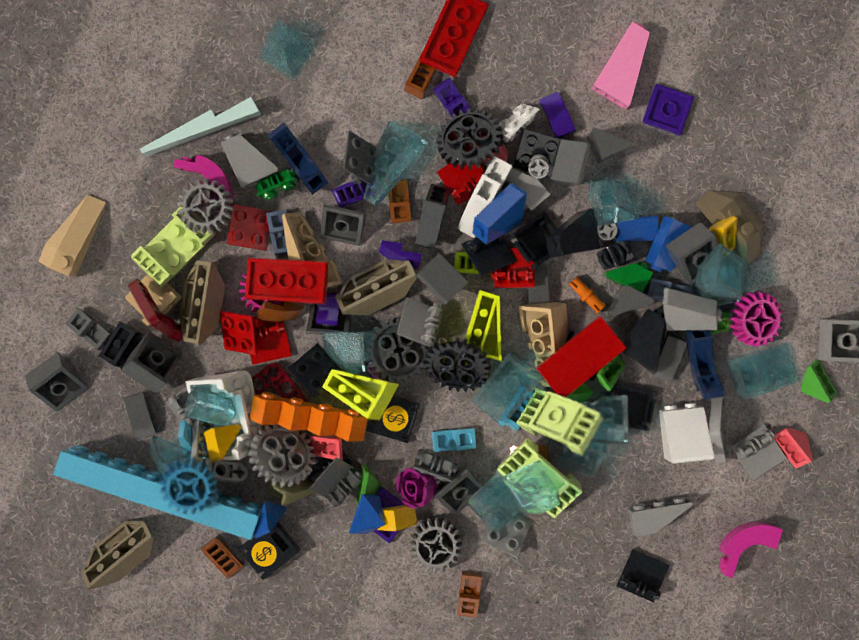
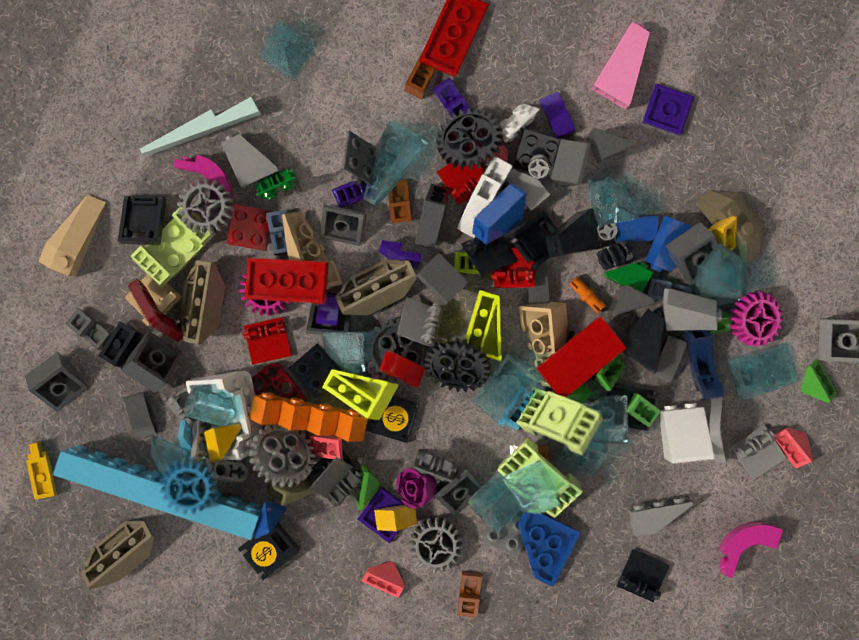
(40, 472): none -> yellow hinge
(142, 216): none -> black container
(206, 549): dark orange slope -> none
(239, 332): red hinge -> none
(277, 313): dark orange slope -> none
(298, 158): dark blue arch -> none
(368, 515): blue slope -> none
(385, 578): none -> coral slope
(402, 369): none -> red slope
(453, 439): medium azure slope -> none
(546, 545): none -> blue plate
(642, 410): none -> bright green slope

